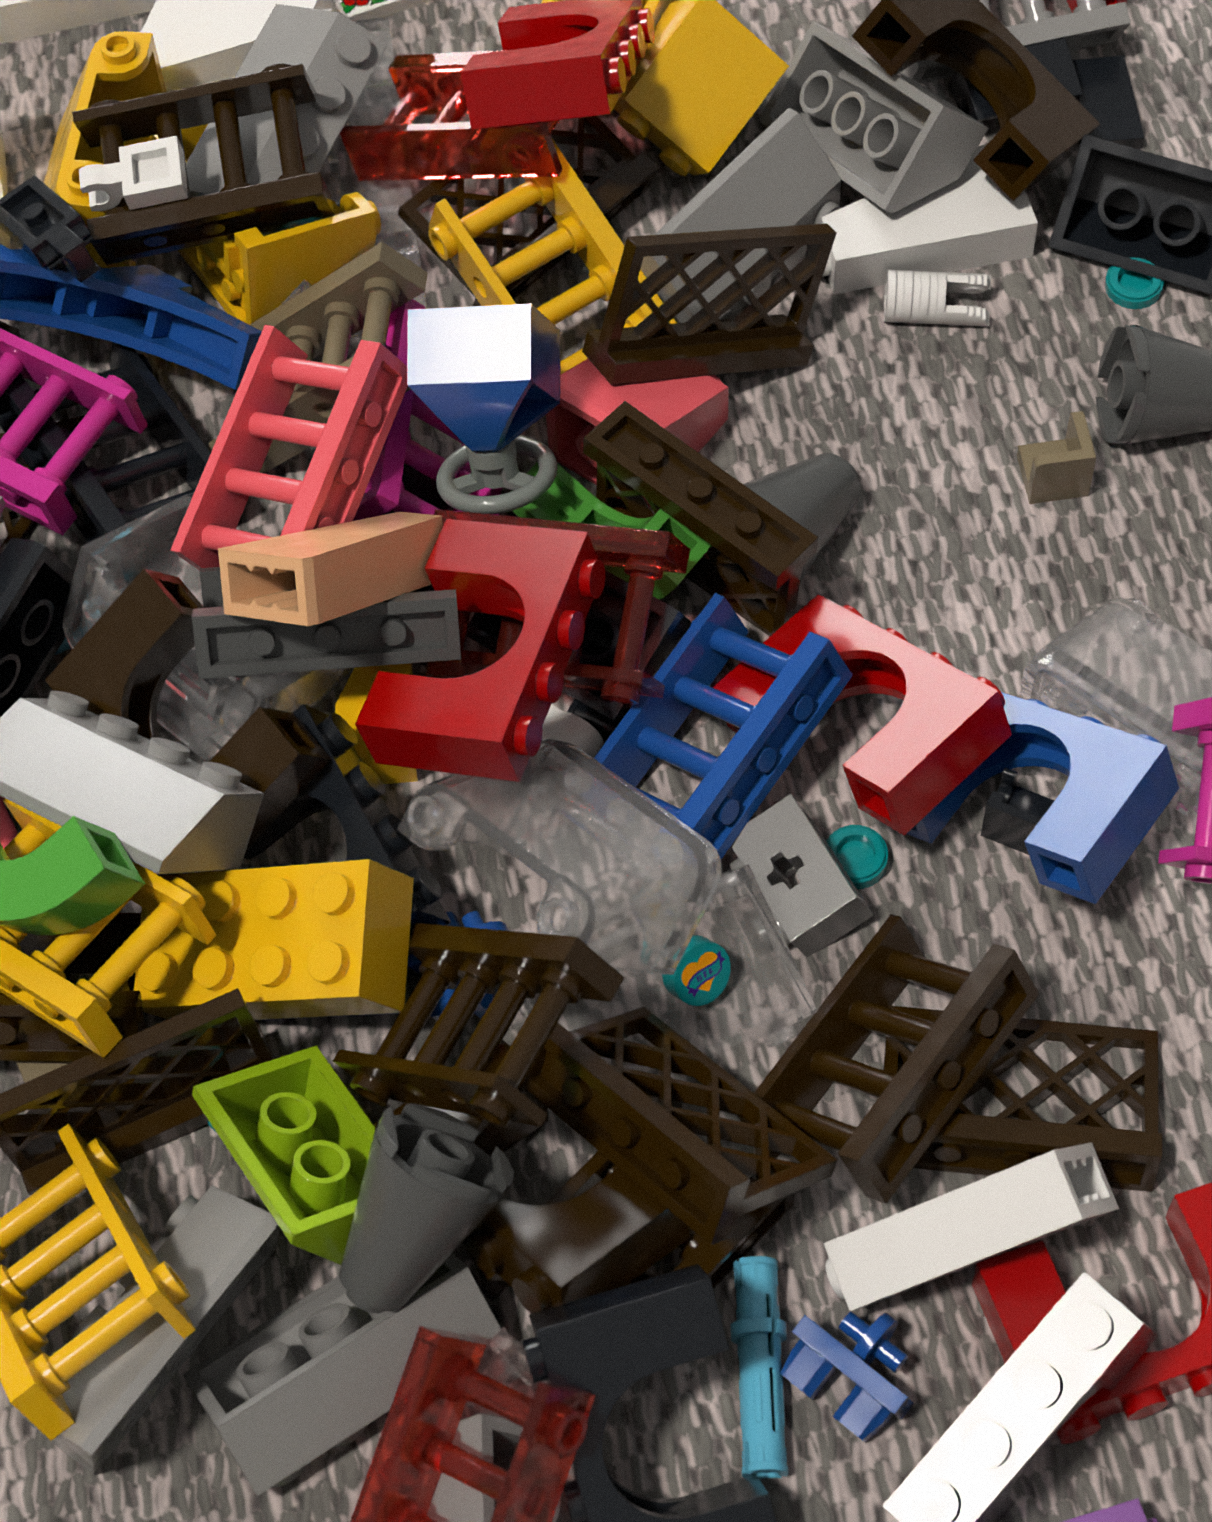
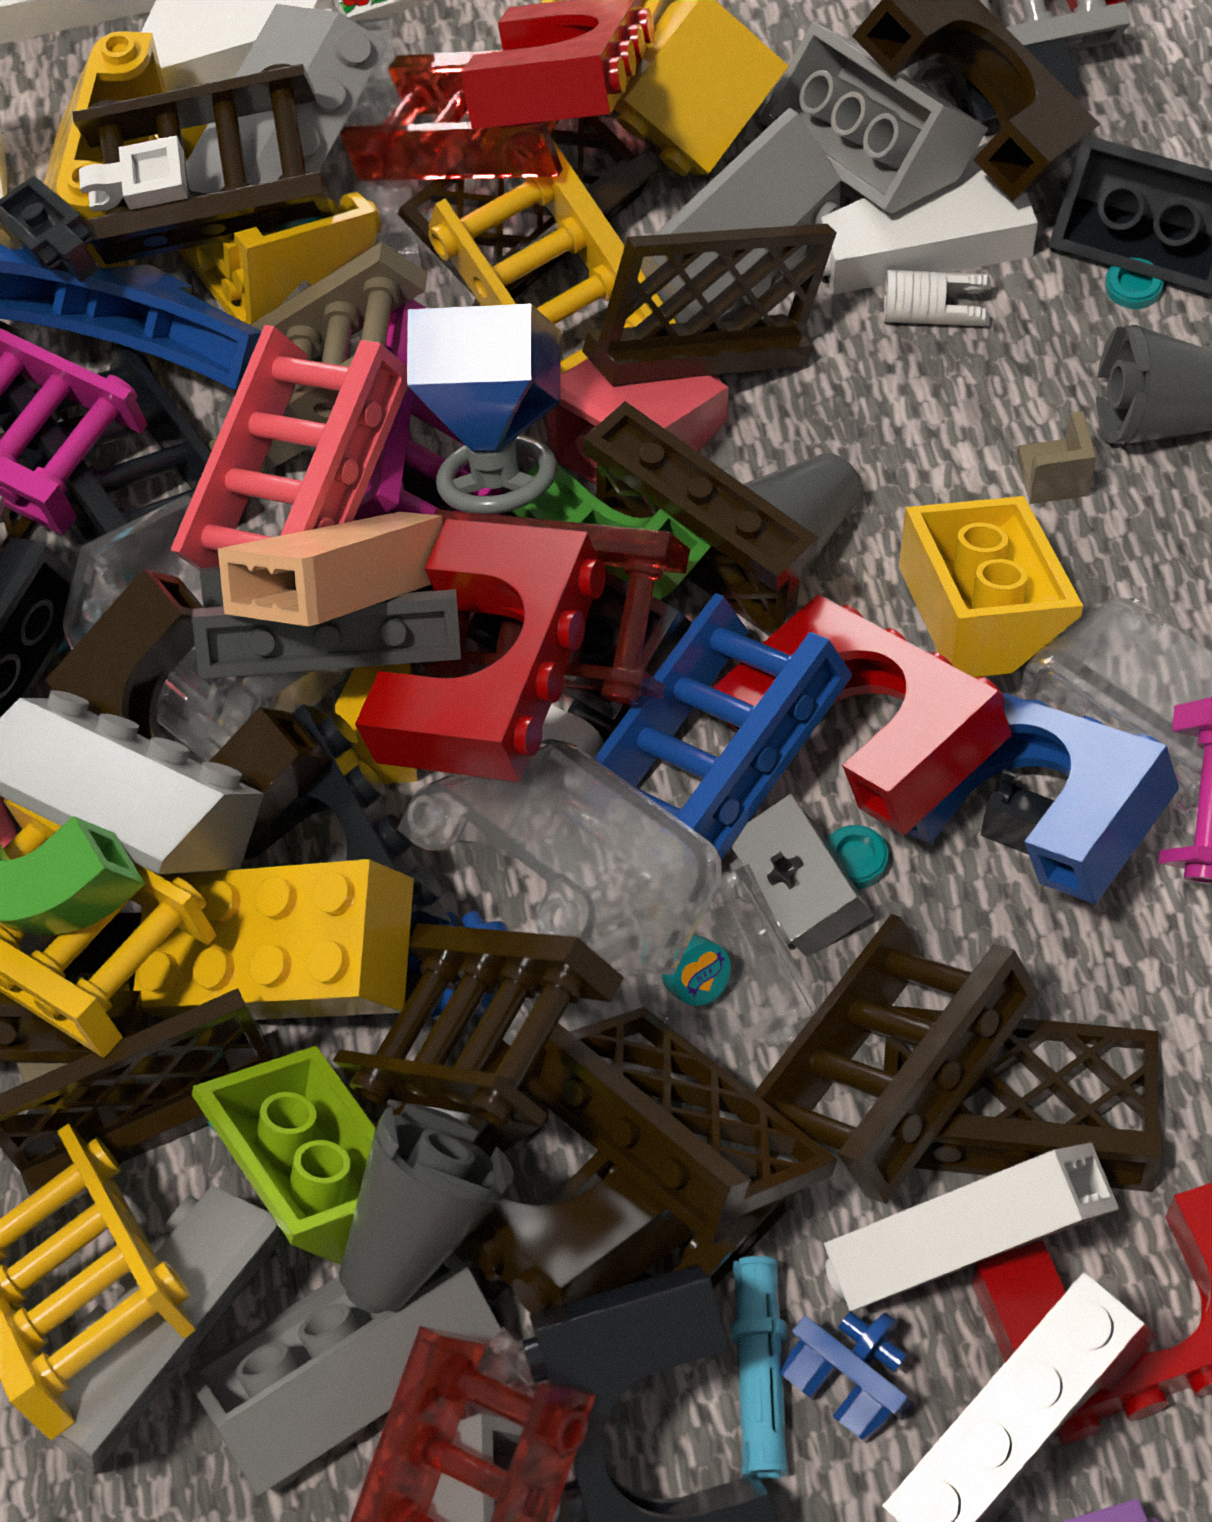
(985, 582): none -> yellow slope
(1110, 99): black tile -> none

